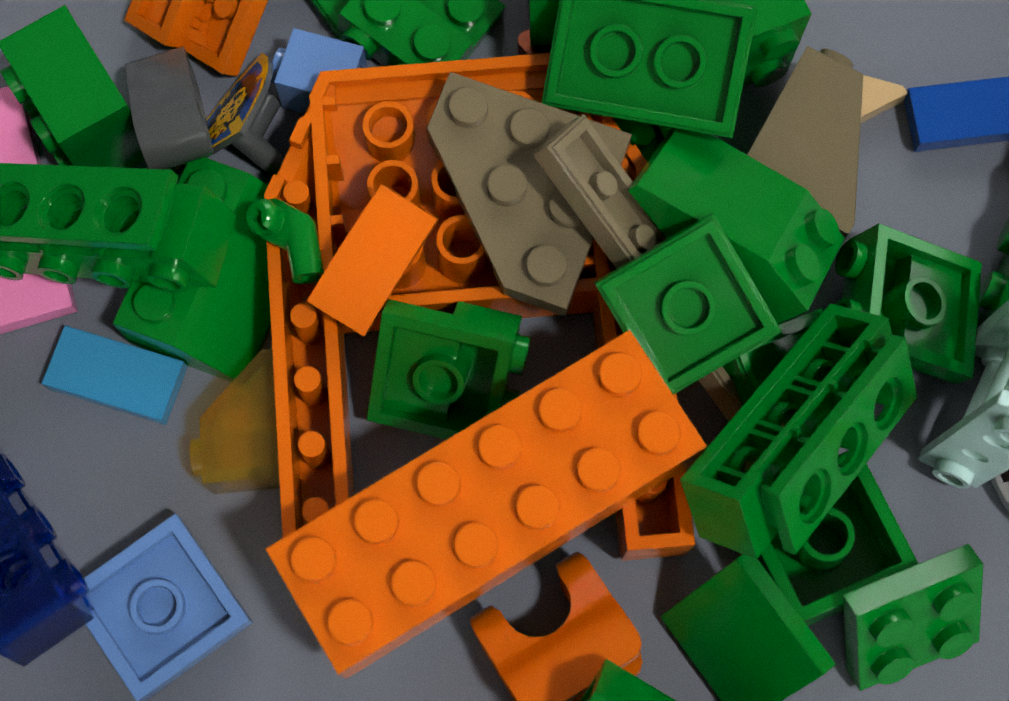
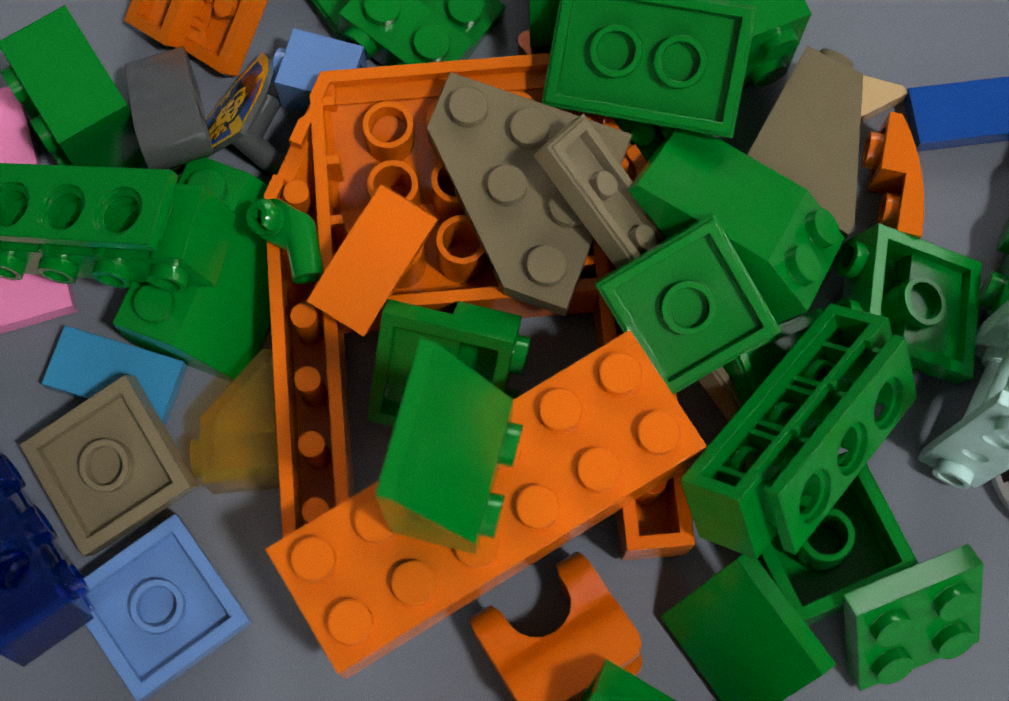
(109, 465): none -> dark tan plate
(447, 453): none -> green slope
(896, 174): none -> orange slope

